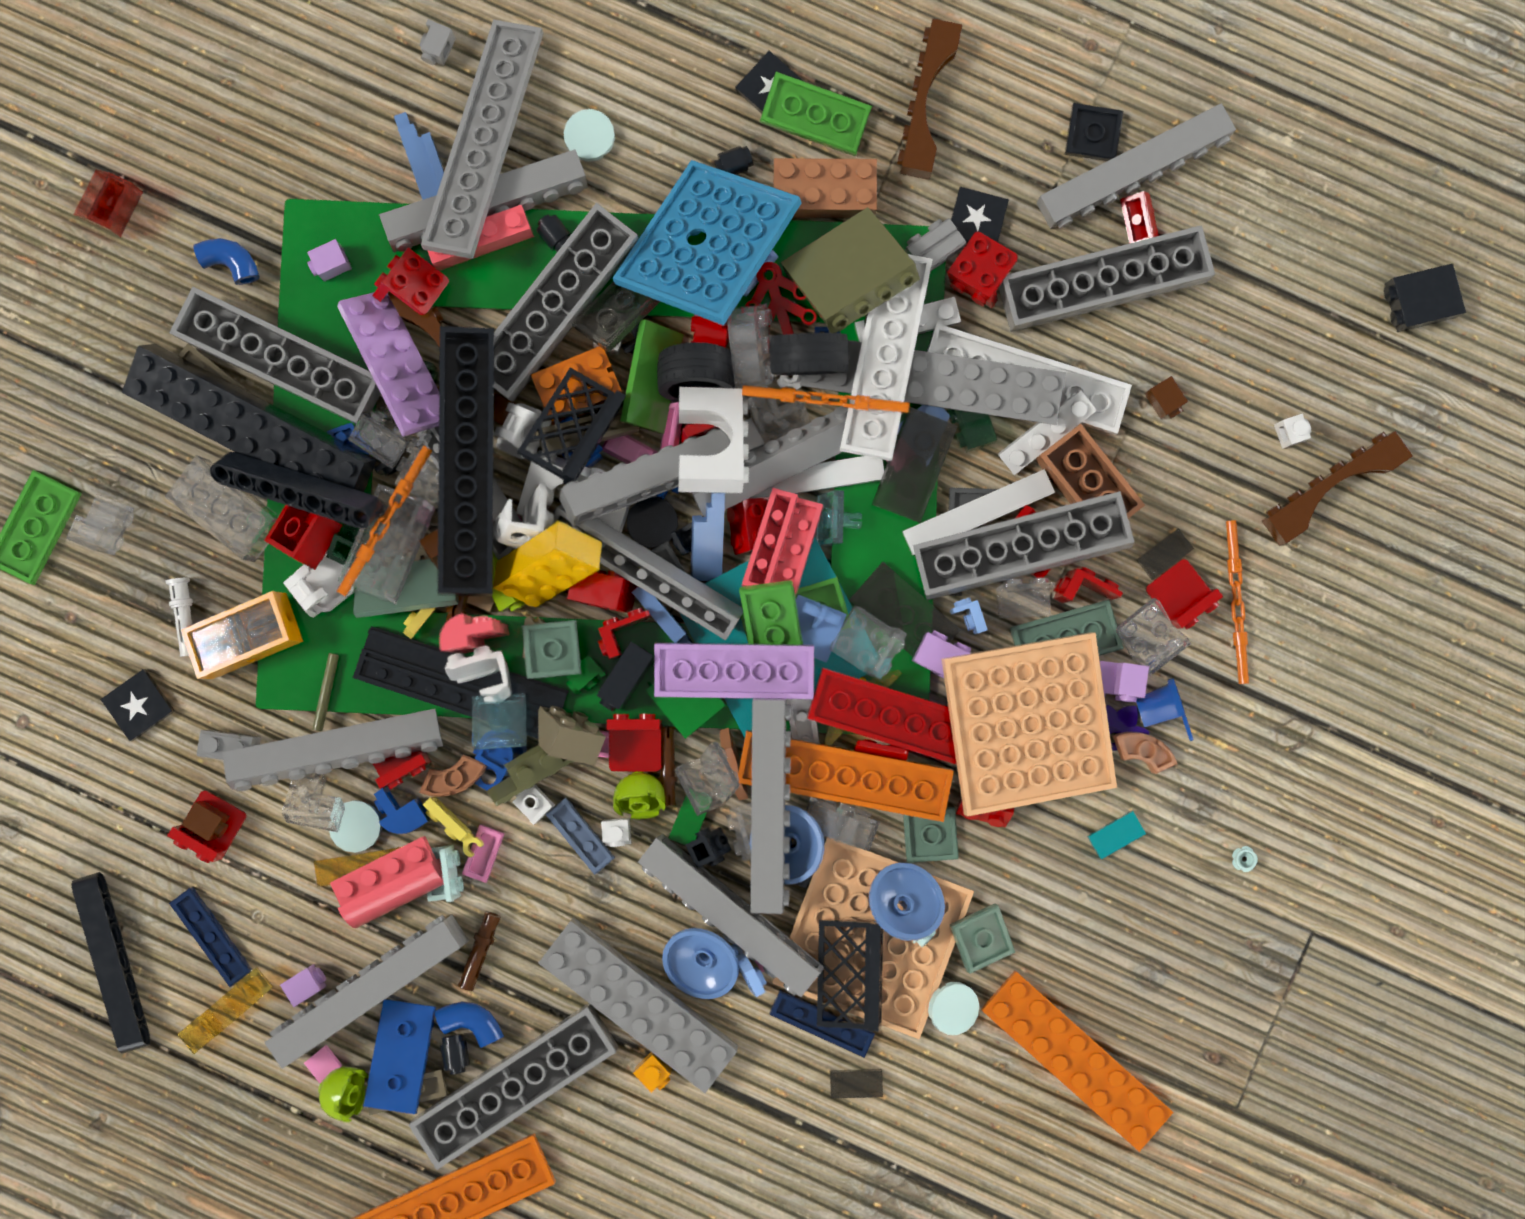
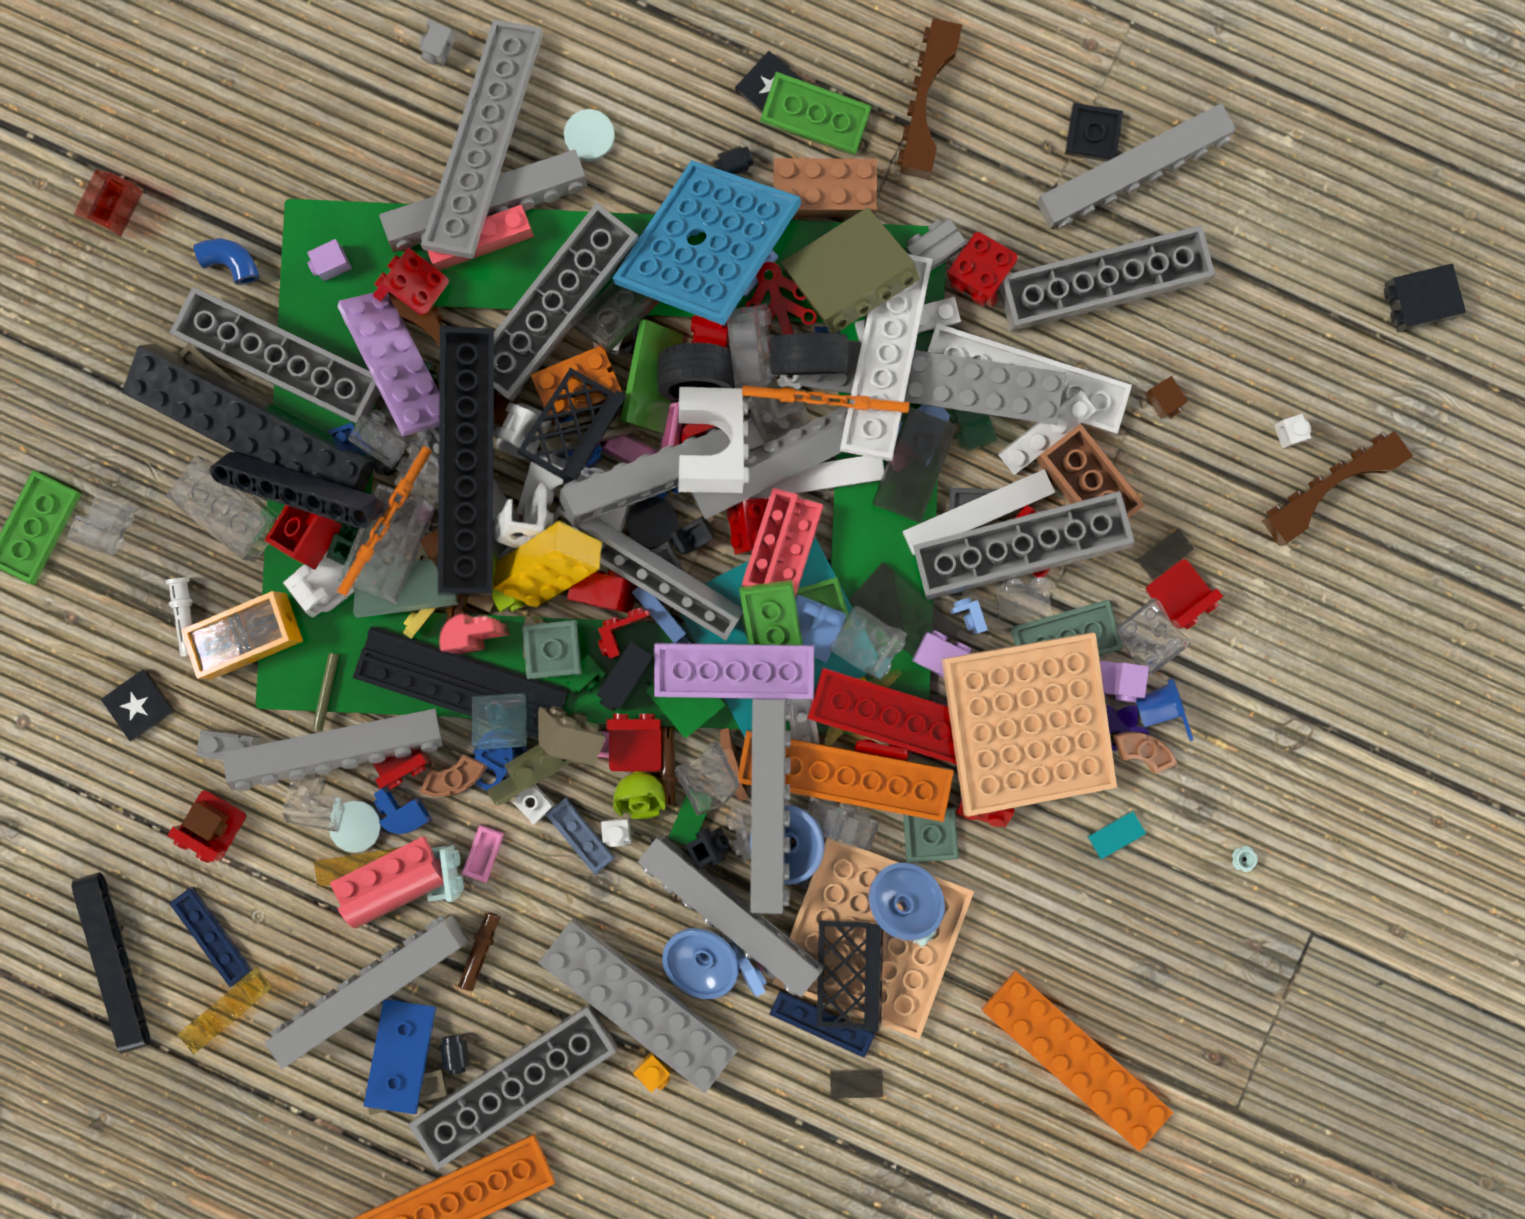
(304, 985): lavender brick -> none
(322, 1063): bright pink tile -> none
(343, 1093): lime cylinder -> none
(422, 157): medium blue piece -> none
(454, 826): light yellow plate -> none
(471, 1017): blue cylinder -> none
(481, 664): white piece -> none
(553, 232): black brick -> none
(708, 540): medium blue piece -> none
(834, 519): clear light blue tile -> none
(953, 1008): light aqua tile -> none
(978, 213): black tile -> none
(982, 938): sand green tile -> none
(1068, 586): red bracket -> none
(1139, 217): red slope -> none
(1234, 565): orange piece -> none

